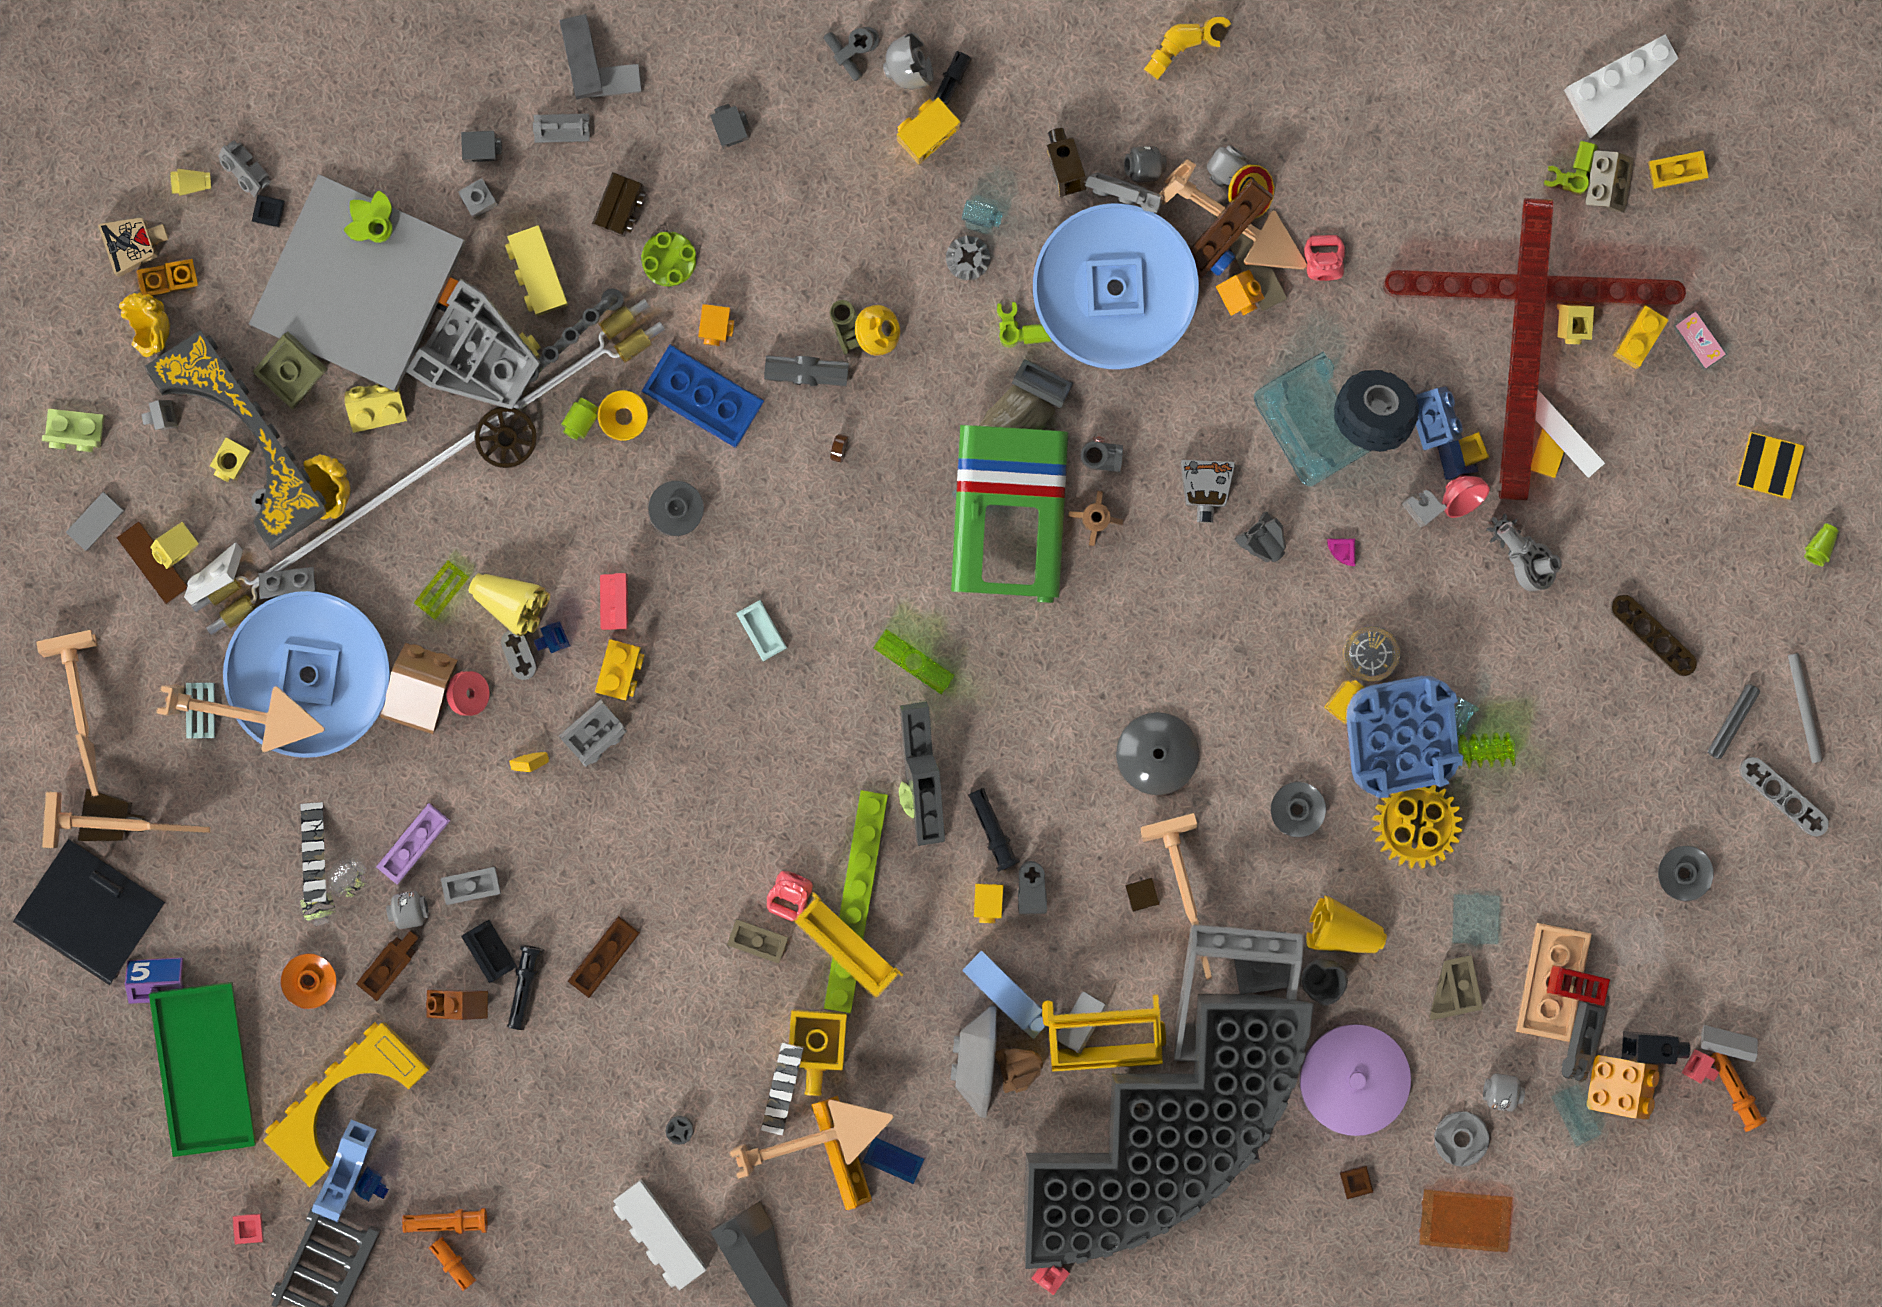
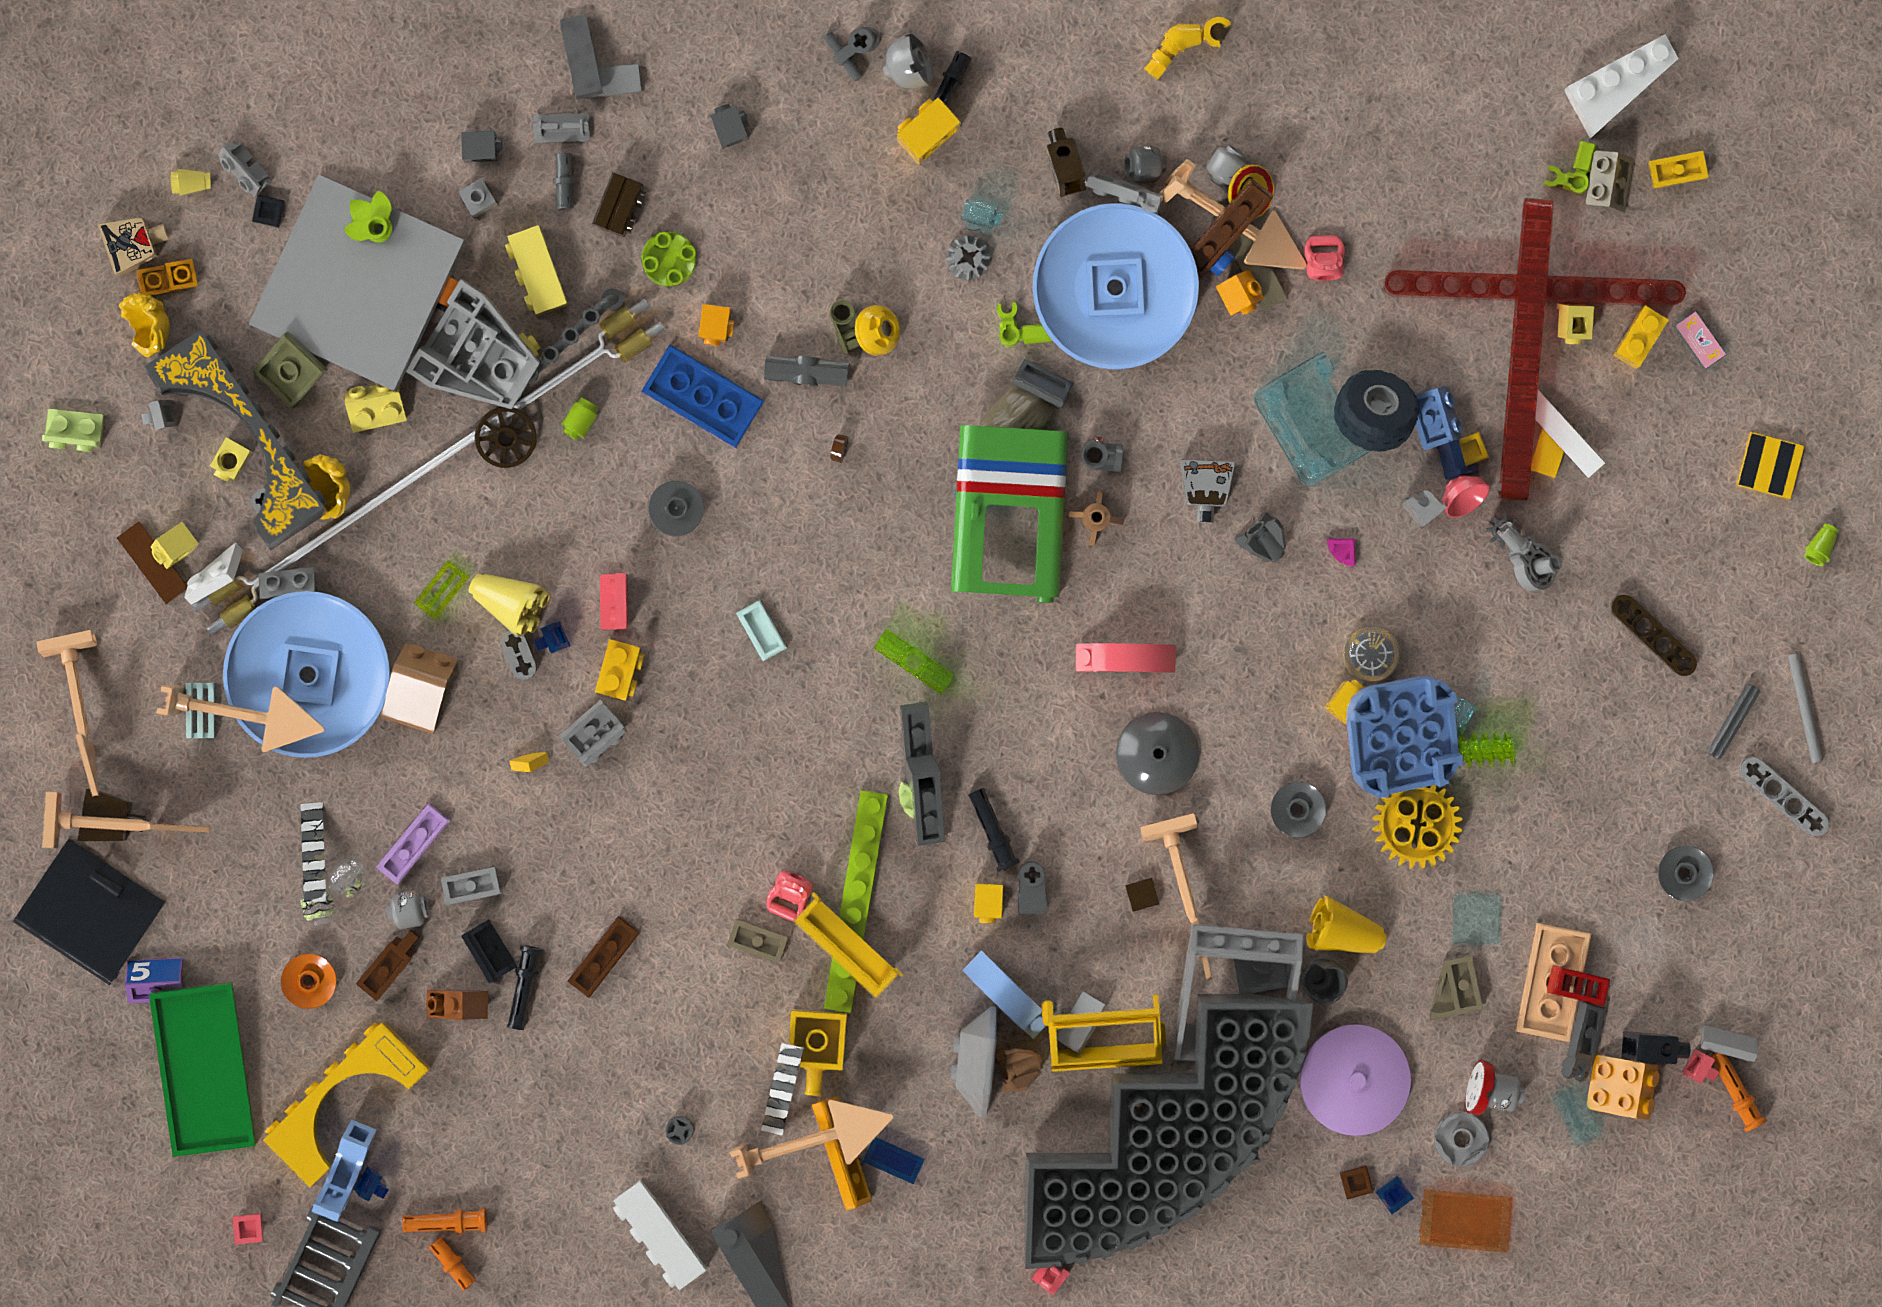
(95, 521): light grey tile -> none
(457, 691): coral piece -> none
(564, 181): none -> dark grey pin
(615, 402): yellow piece -> none
(1125, 657): none -> coral arch
(1394, 1195): none -> clear blue tile
(1479, 1084): none -> tile

